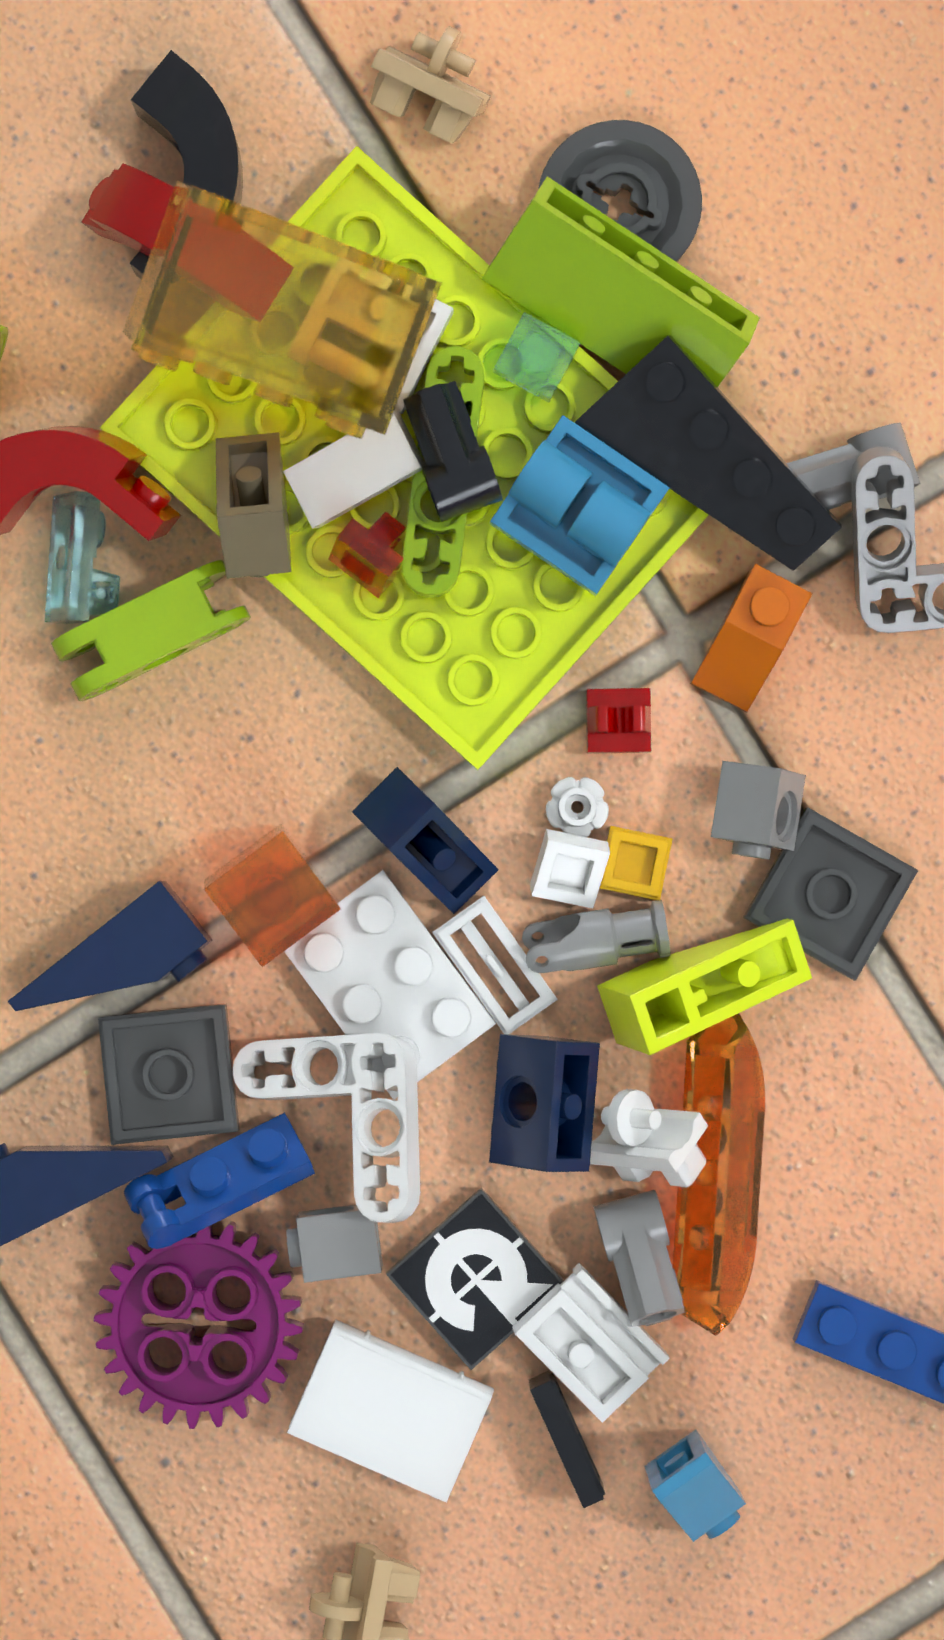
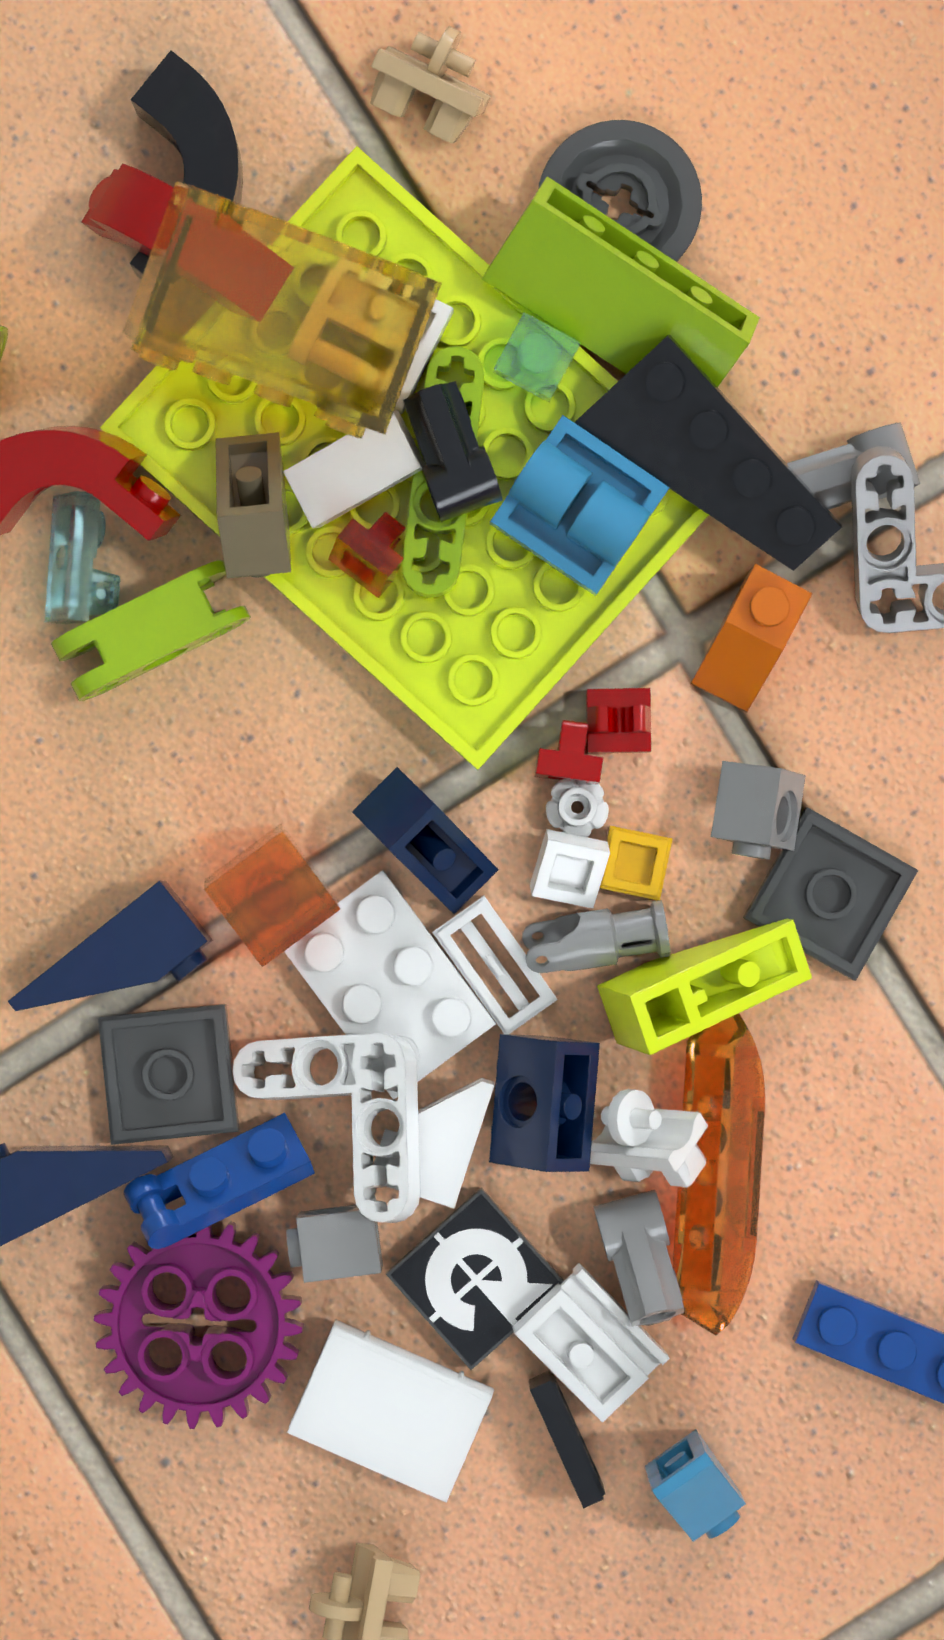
(446, 1140): none -> white slope
(569, 759): none -> red tile

